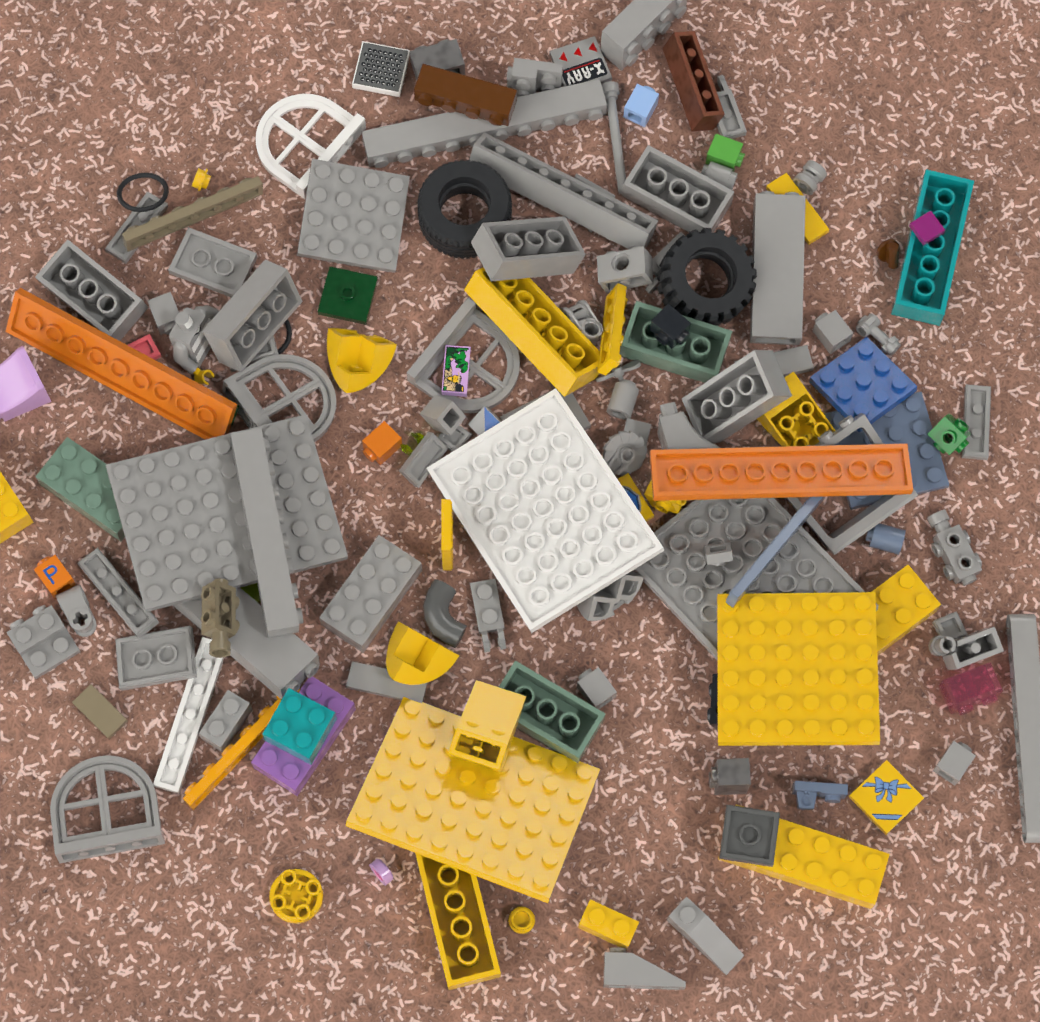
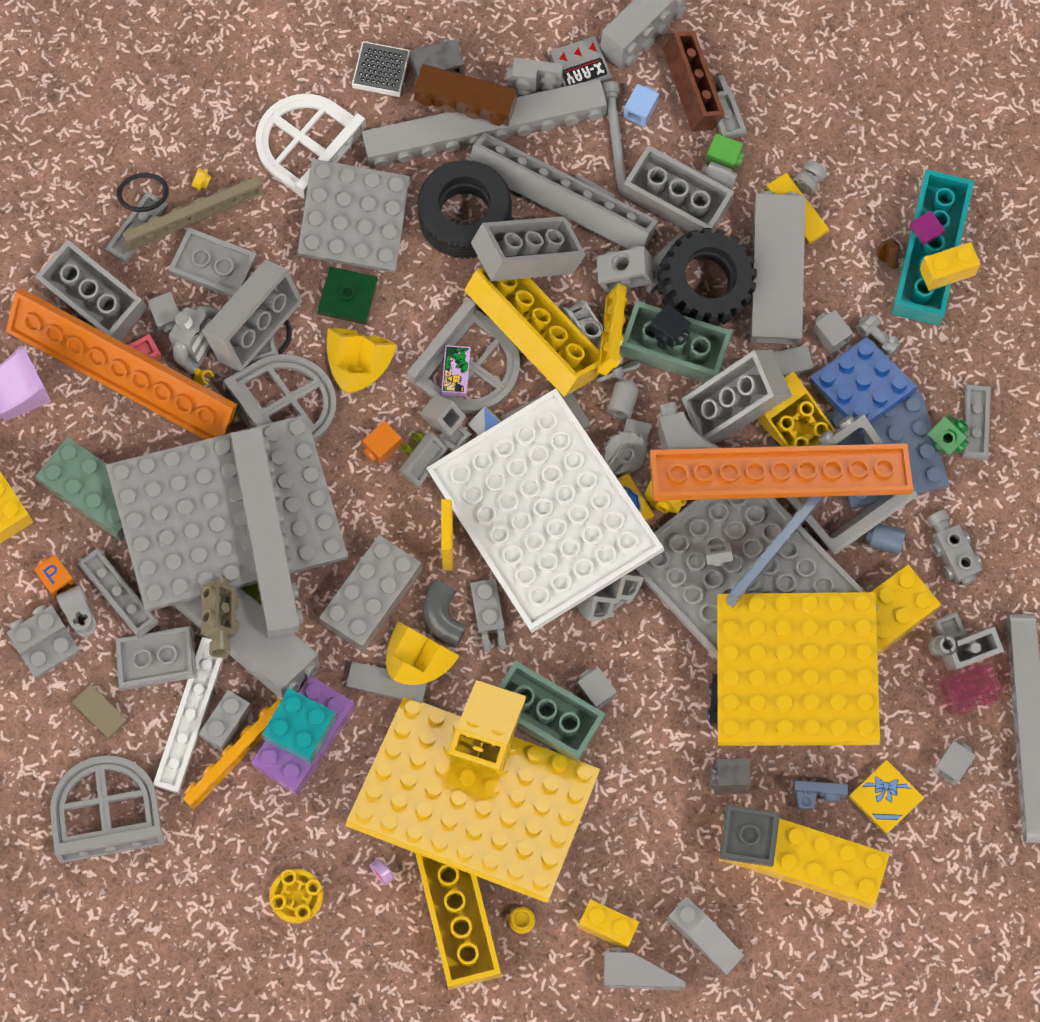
(950, 266): none -> yellow brick

